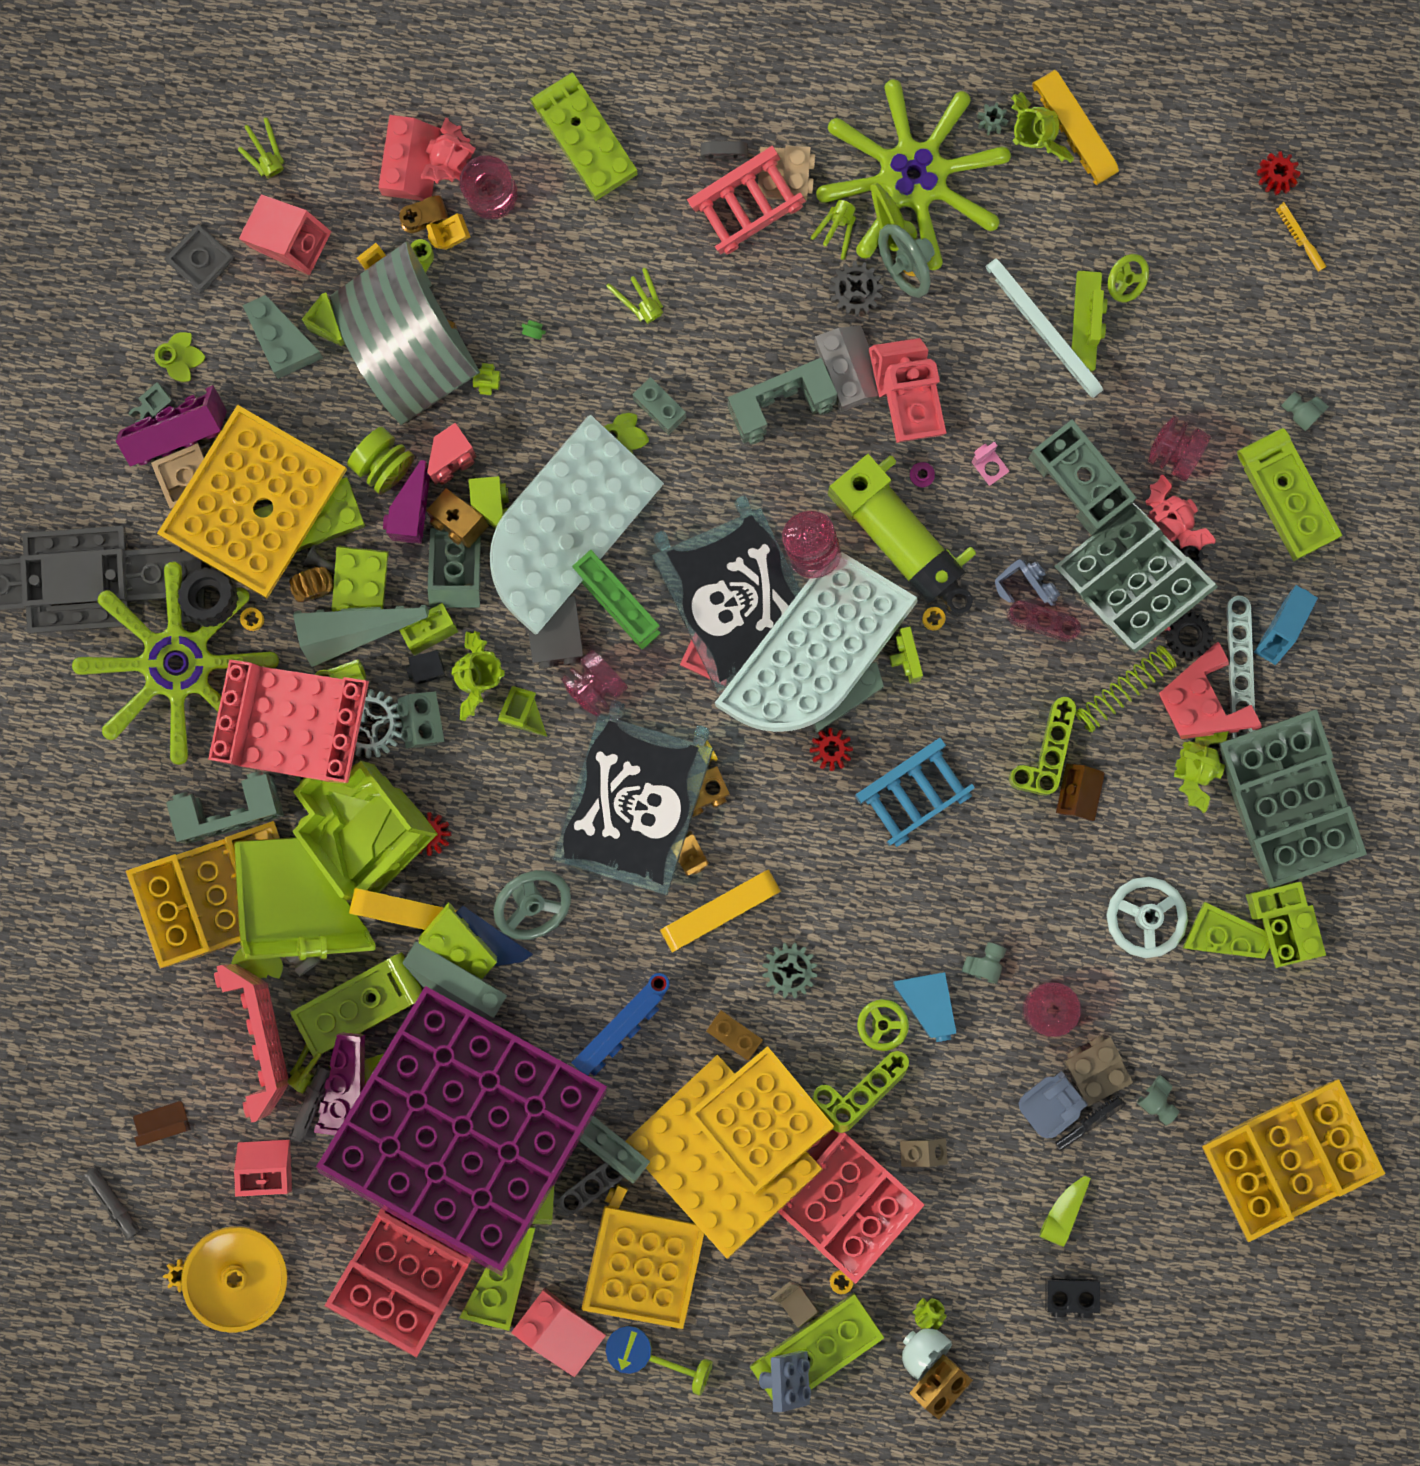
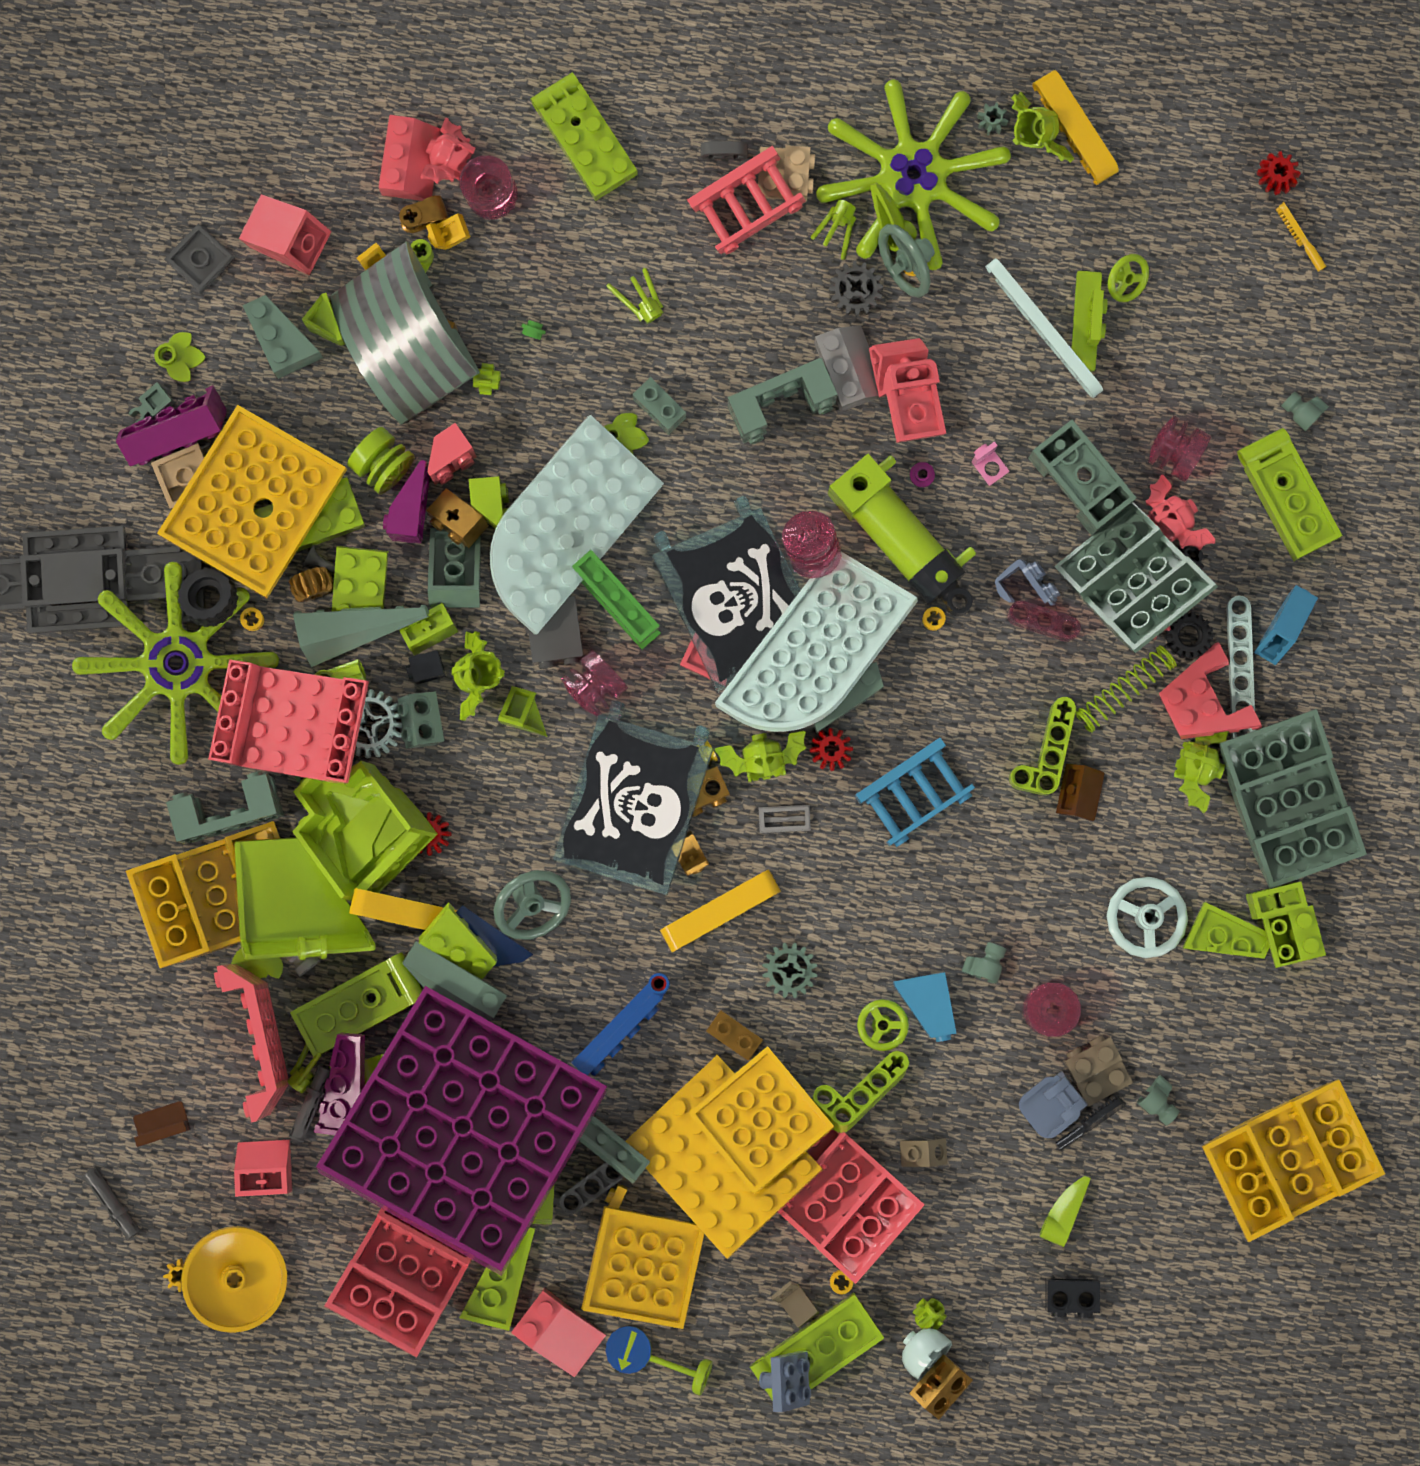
(269, 164): lime plant -> none
(763, 756): none -> lime helmet
(806, 818): none -> light grey tile
(908, 656): lime hinge -> none

